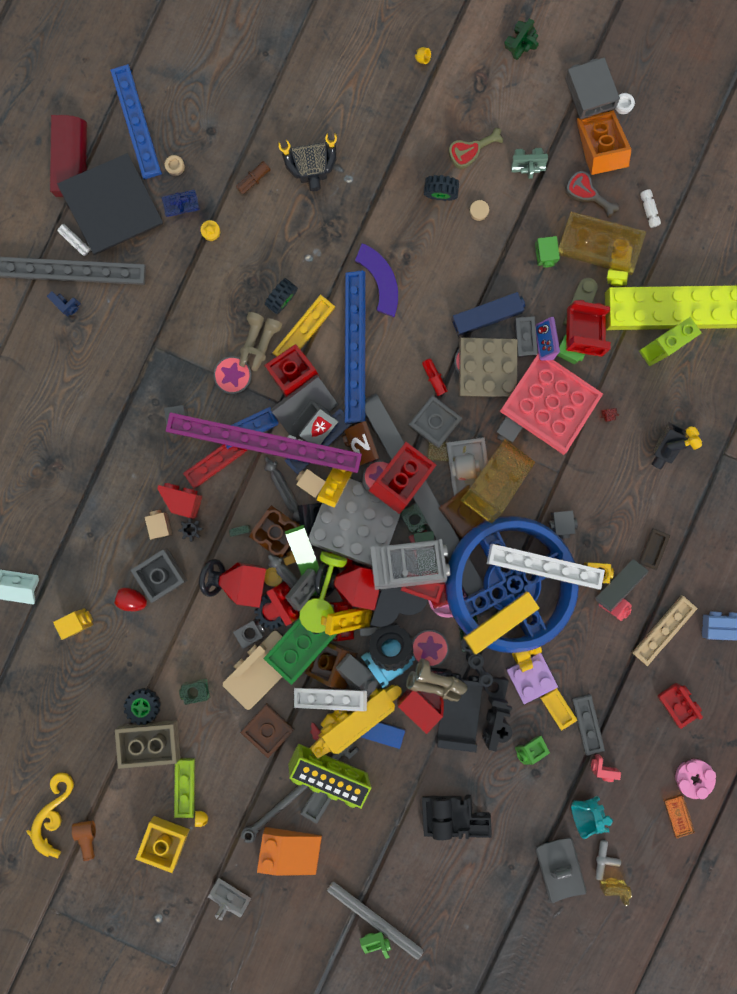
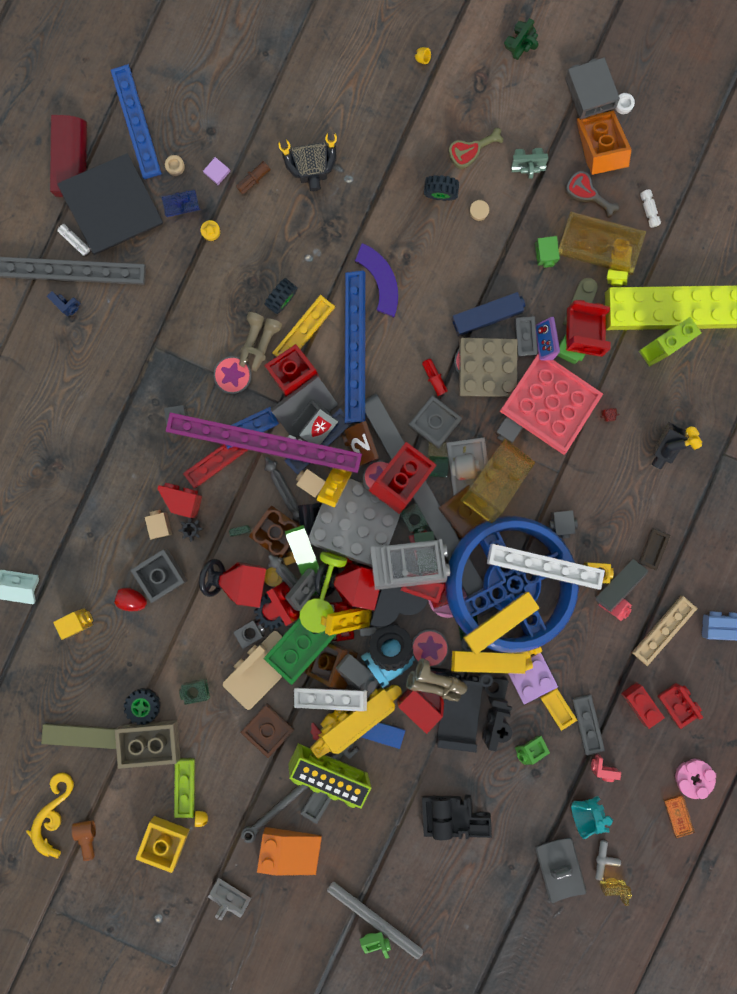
(78, 736): none -> olive tile
(216, 171): none -> lavender tile
(441, 469): none -> clear green tile
(488, 662): none -> yellow tile
(642, 705): none -> red brick

